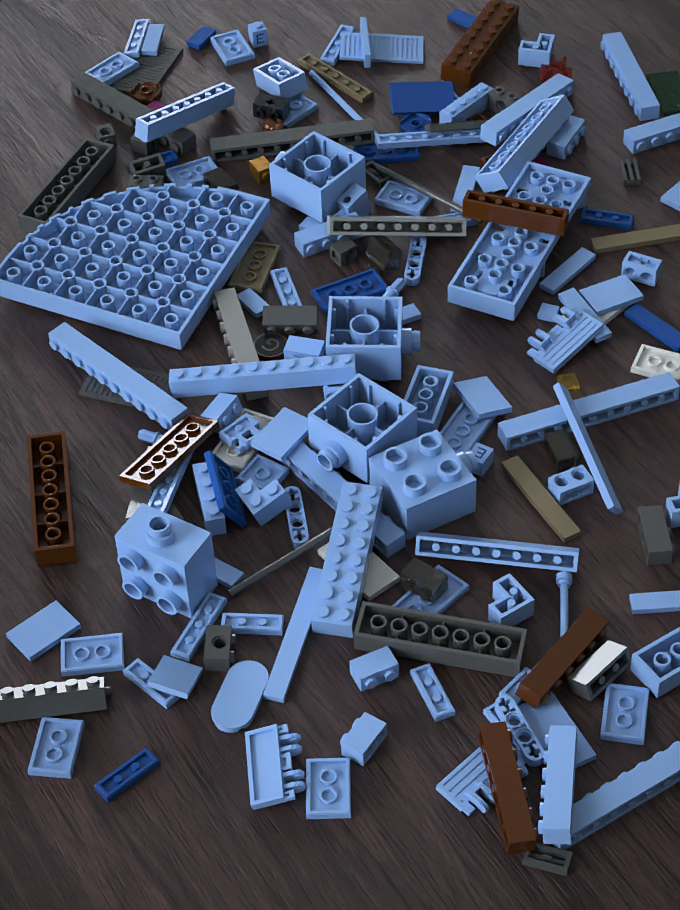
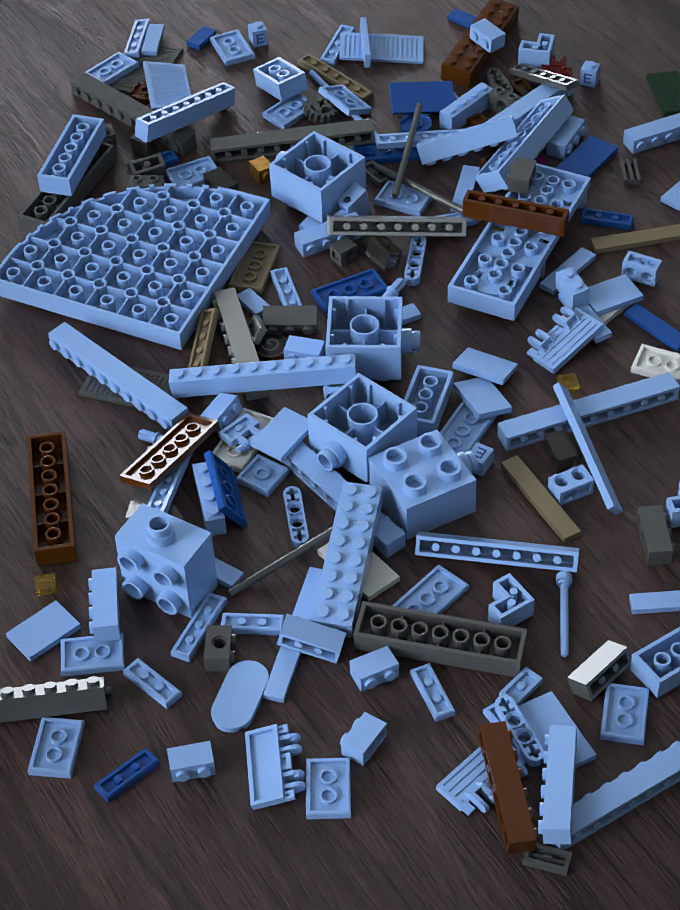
(46, 584): none -> clear yellow tile
(71, 155): none -> light blue brick
(104, 604): none -> light blue brick
(165, 83): none -> light blue window
(175, 677): light blue tile -> none
(191, 761): none -> light blue brick
(204, 338): none -> dark tan tile
(257, 329): none -> dark grey plate
(264, 503): light blue brick -> none
(270, 124): reddish brown animal -> none
(271, 106): black brick -> none
(311, 638): none -> light blue brick
(320, 109): none -> dark grey gear
(345, 100): none -> light blue tile
(407, 150): none -> dark grey piece
(424, 580): clear smoke brick -> none
(454, 125): dark grey tile -> none
(467, 139): none -> light blue brick
(485, 366): none -> light blue tile
(487, 35): none -> light blue brick
(495, 76): none -> dark grey beam
(521, 87): none -> dark brown plate
(521, 175): none -> dark grey brick
(544, 77): none -> dark grey tile
(547, 311): light blue tile -> none
(562, 658): reddish brown brick -> none
(572, 288): none -> light blue brick
(588, 157): none -> blue tile
(590, 74): none -> light blue brick
(630, 76): light blue brick -> none

